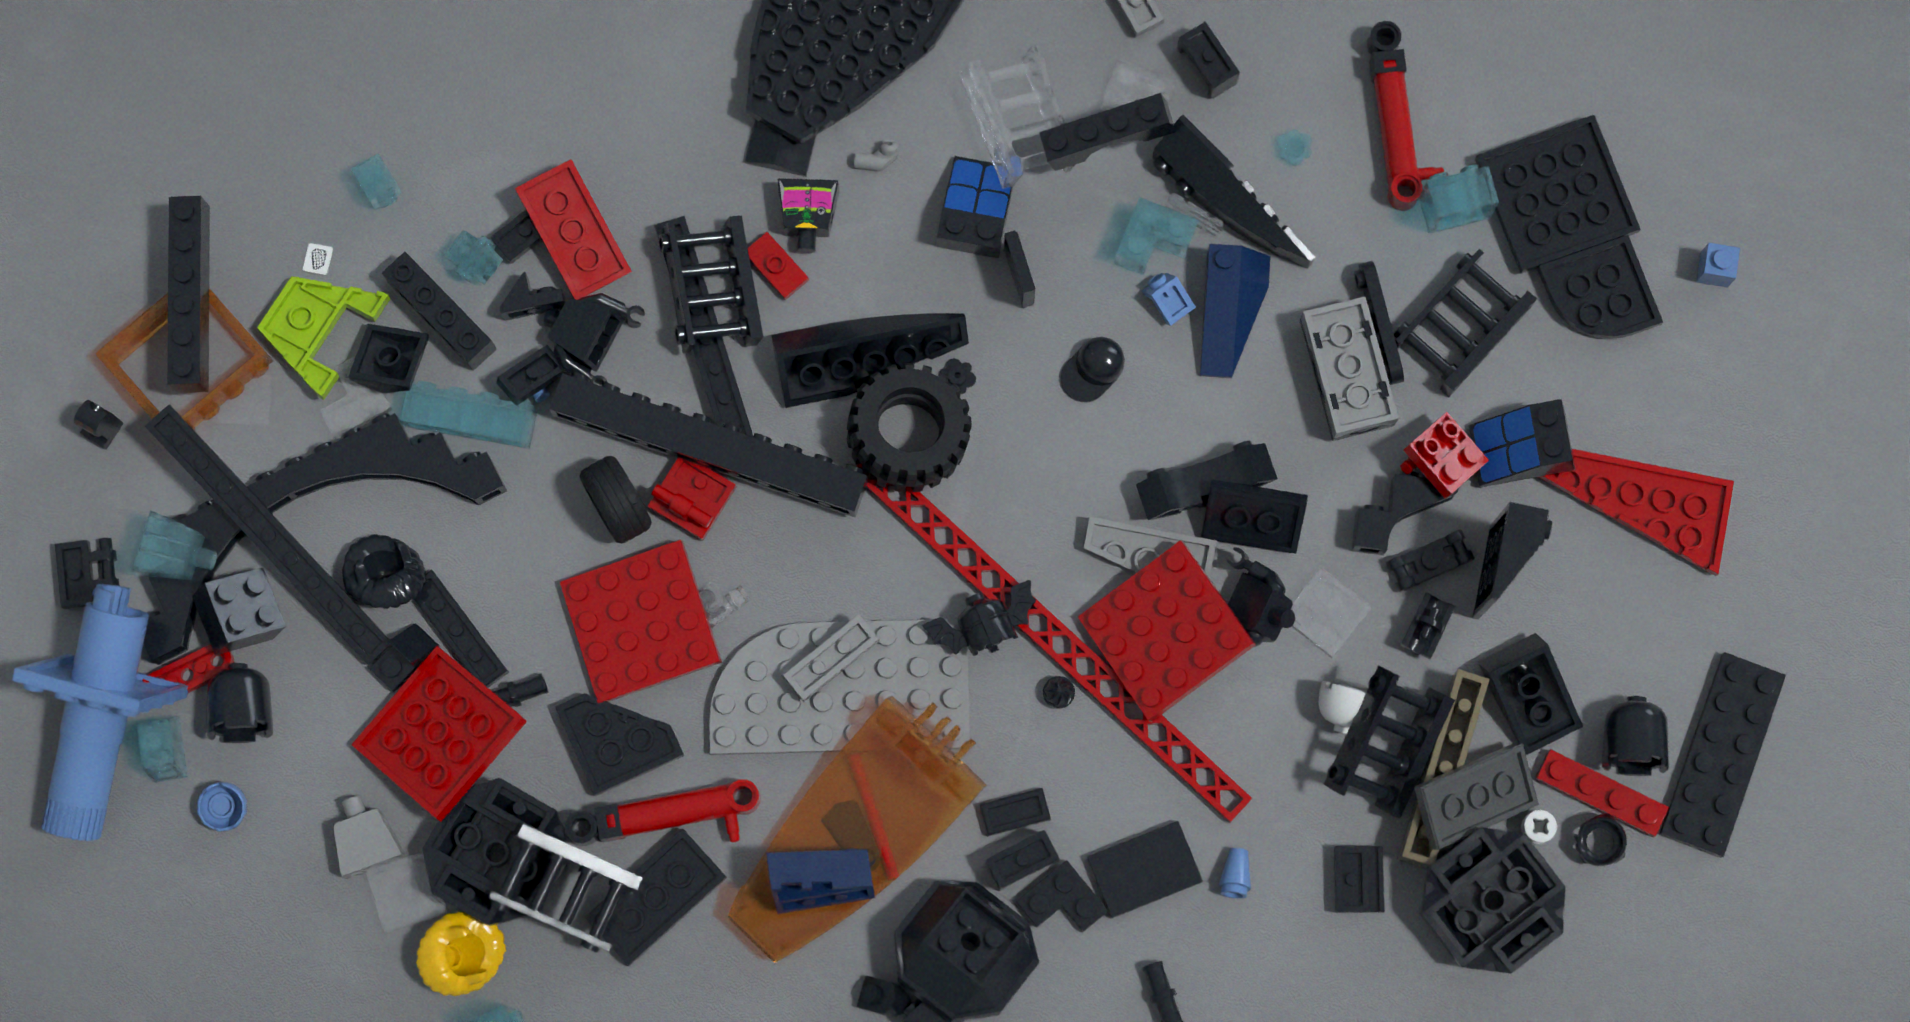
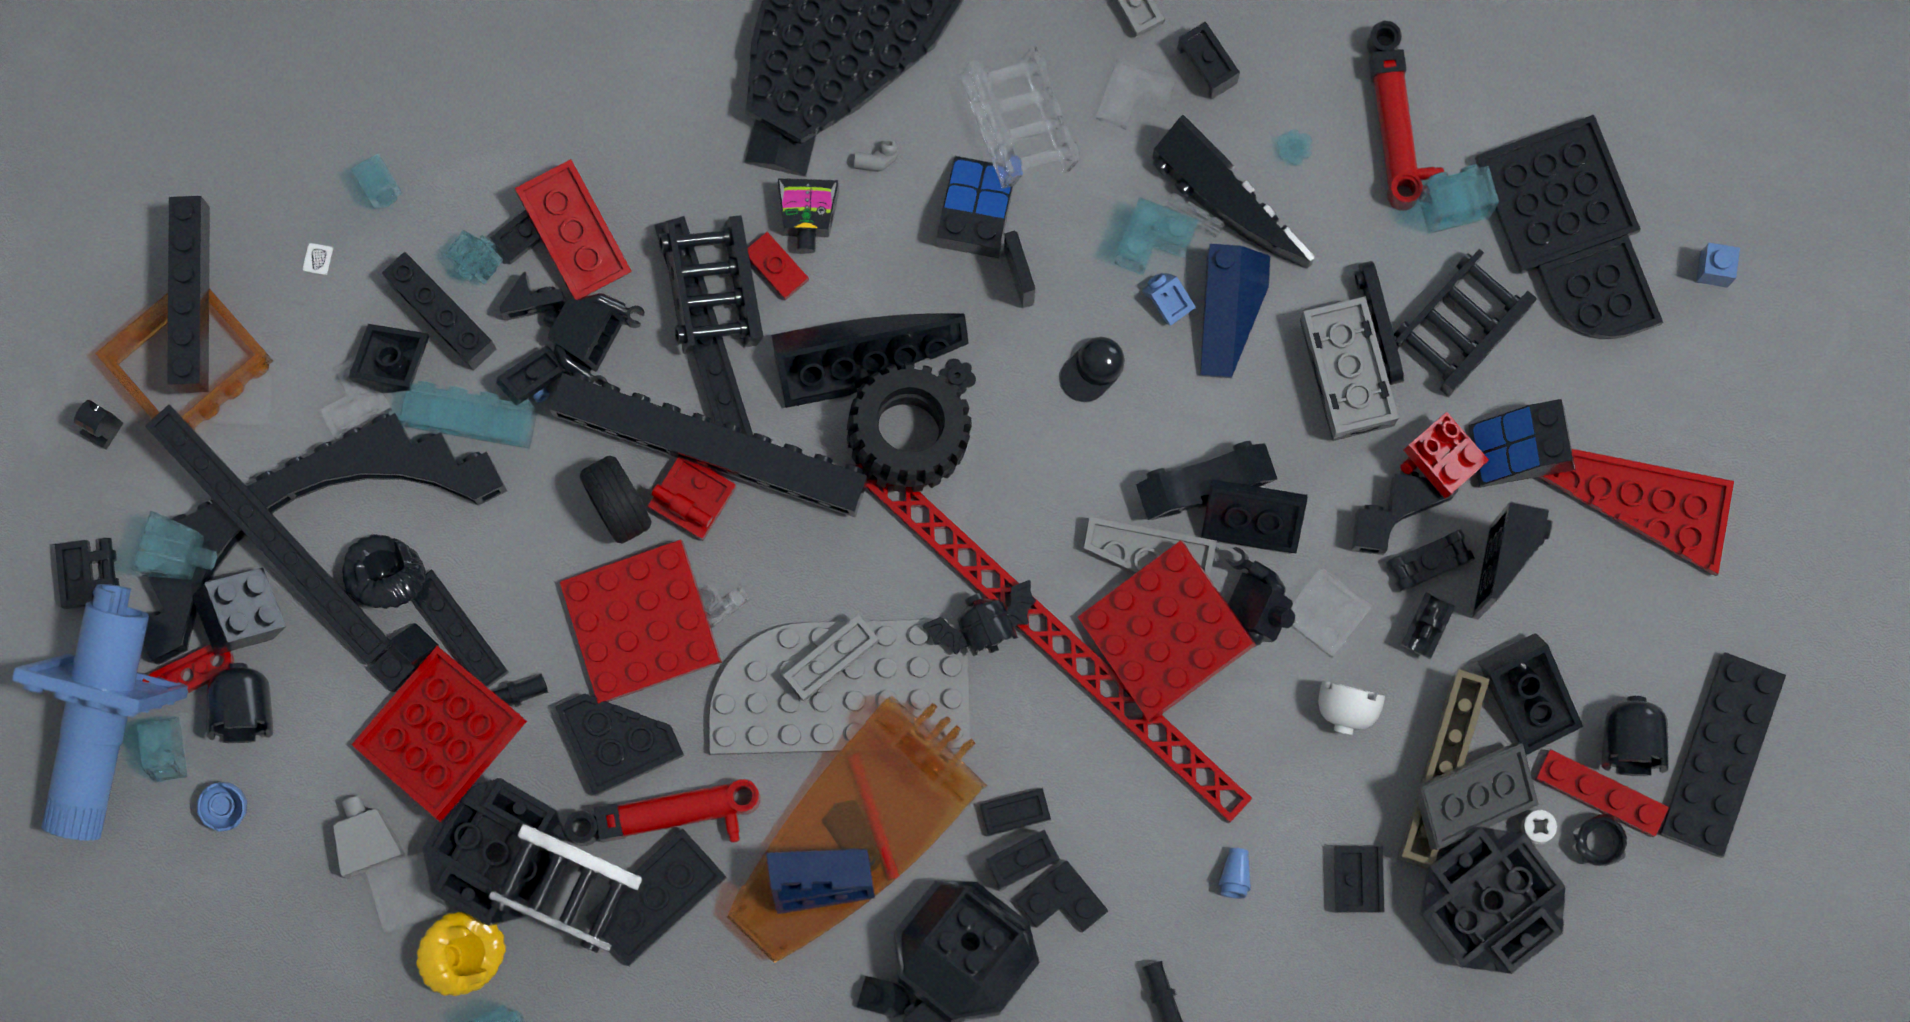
(305, 317): lime wing -> none
(1058, 692): black plate -> none
(1133, 121): black arch -> none
(1145, 869): black tile -> none
(1414, 751): black fence -> none

